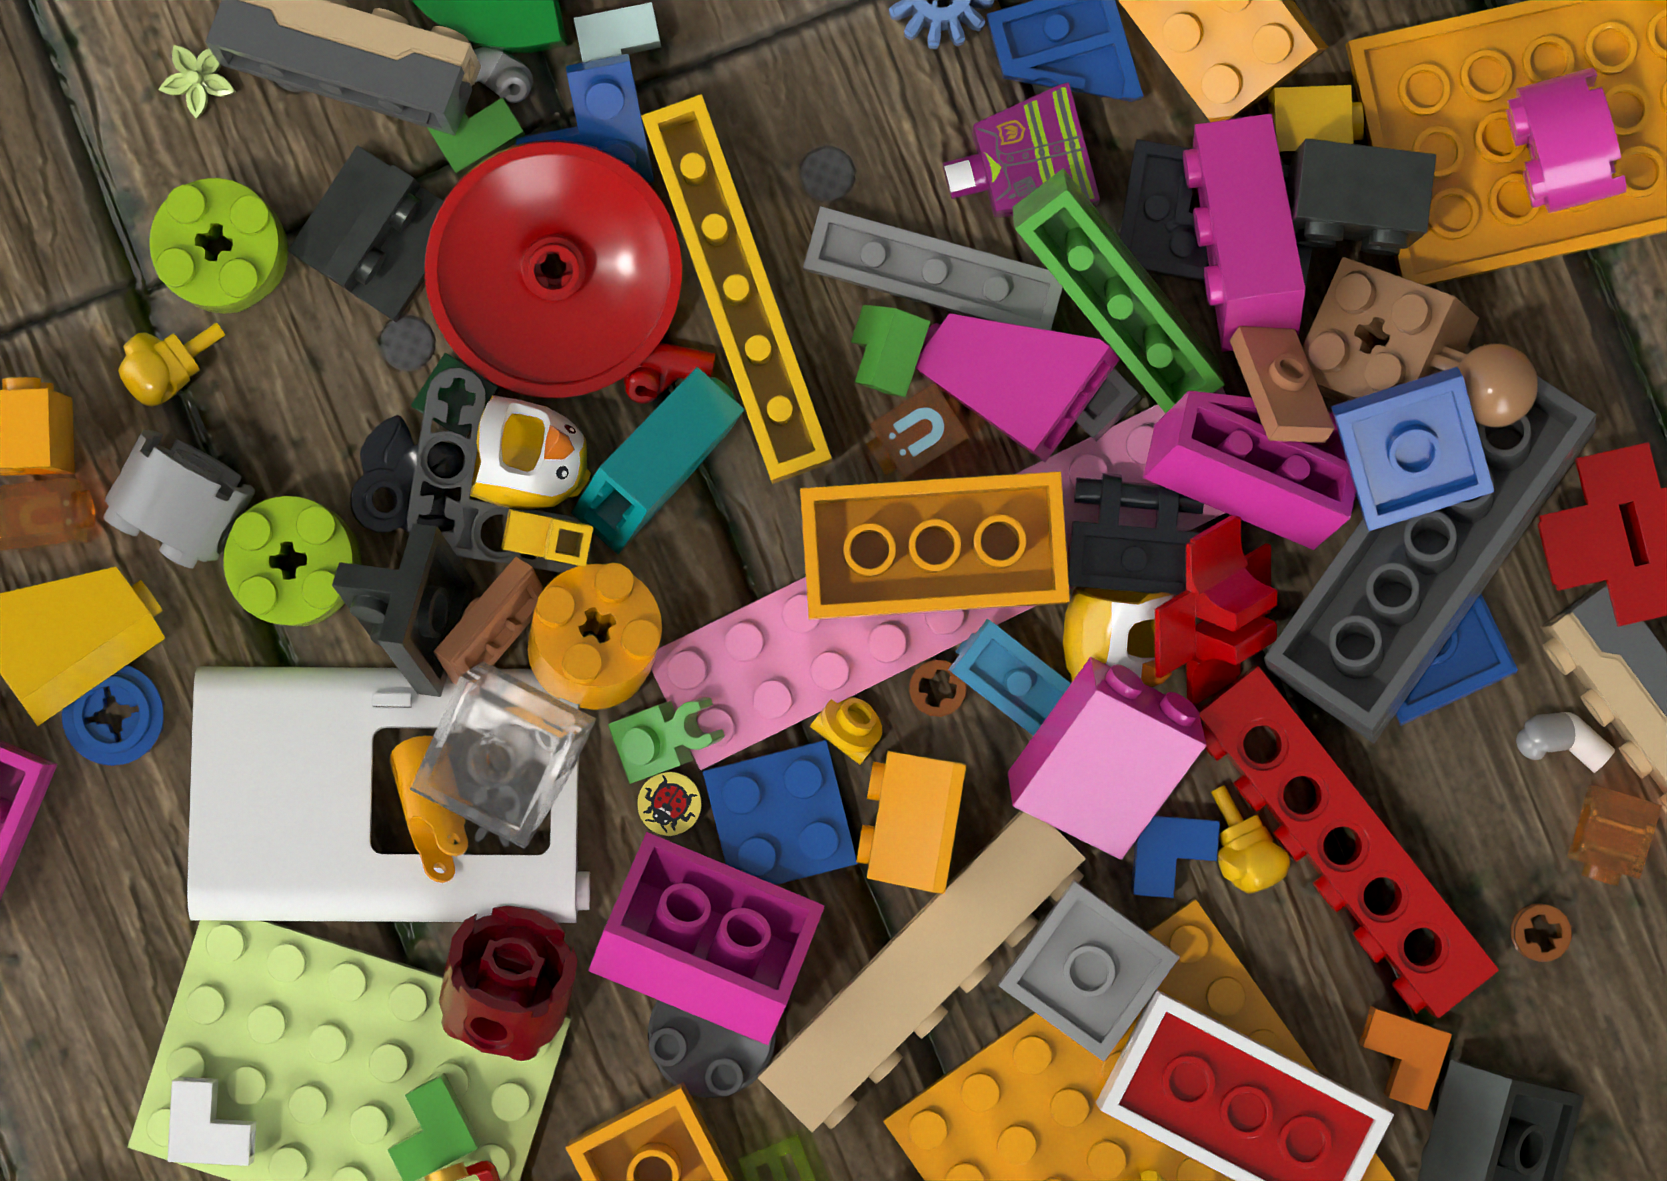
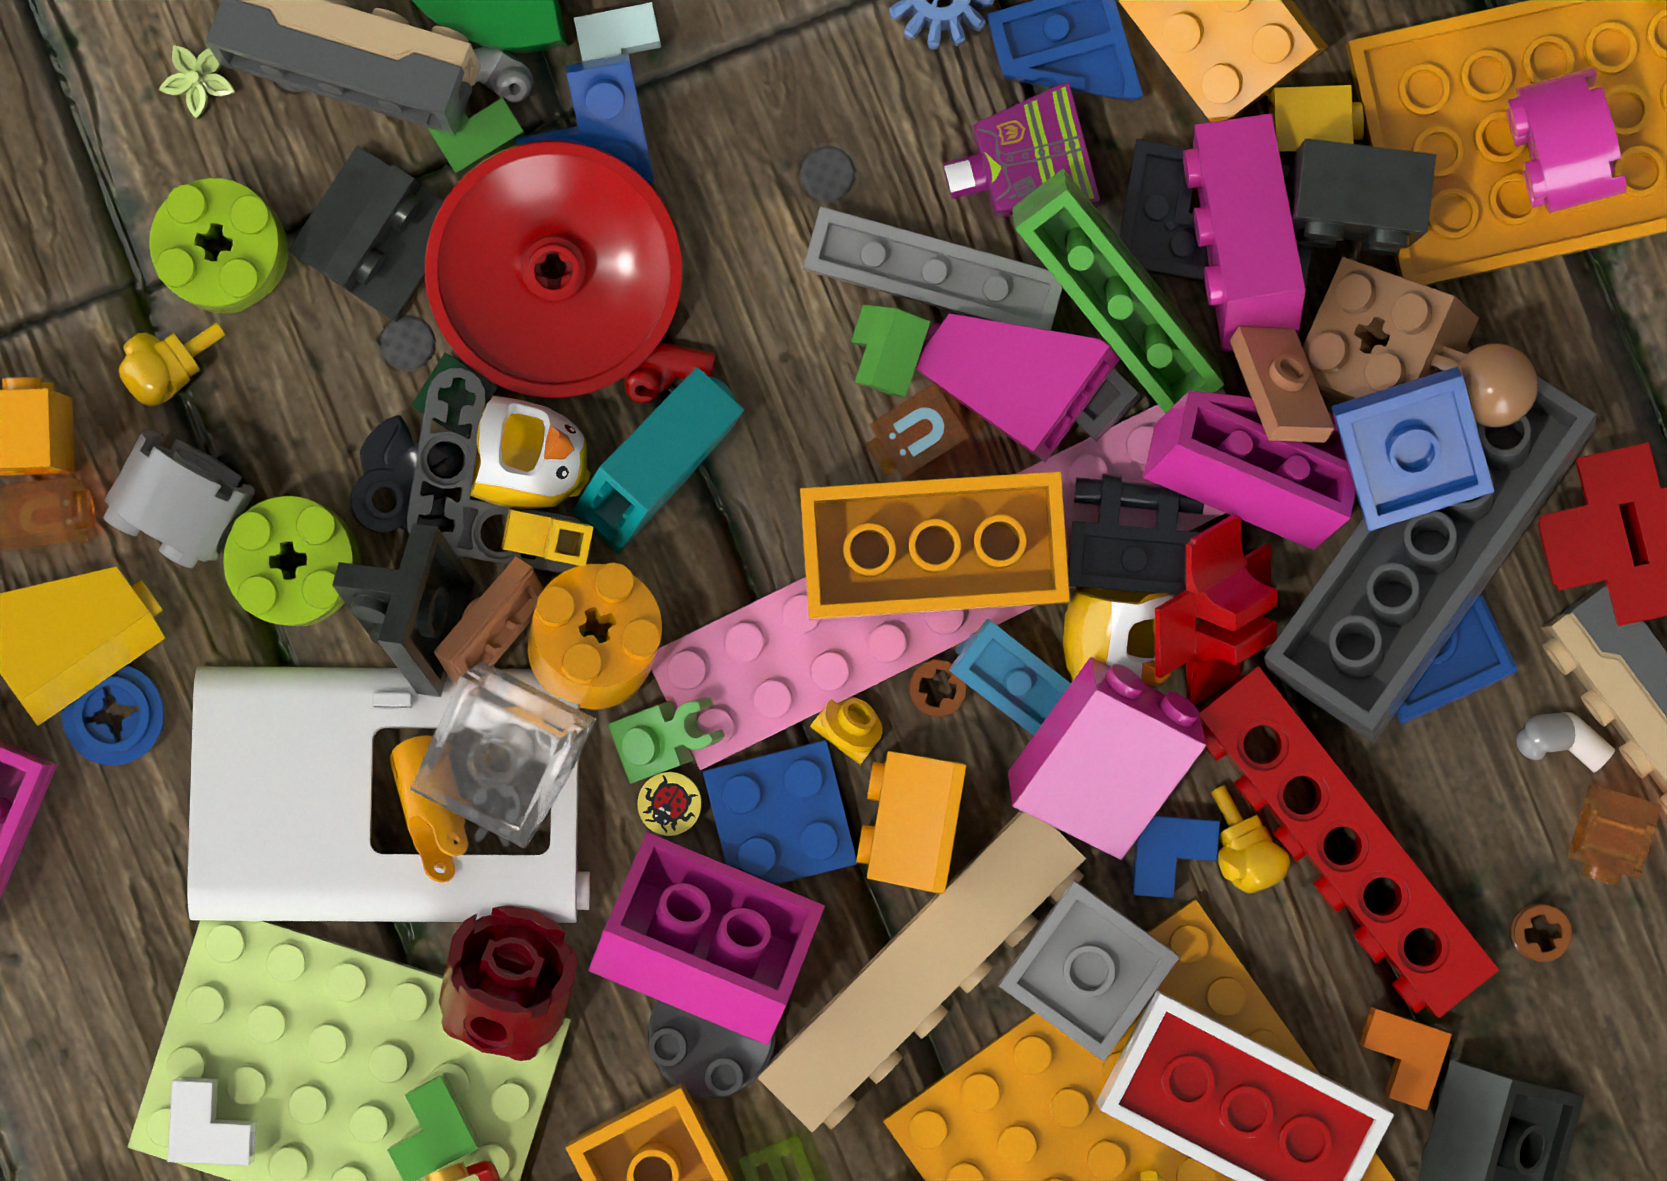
(737, 289): yellow brick -> none

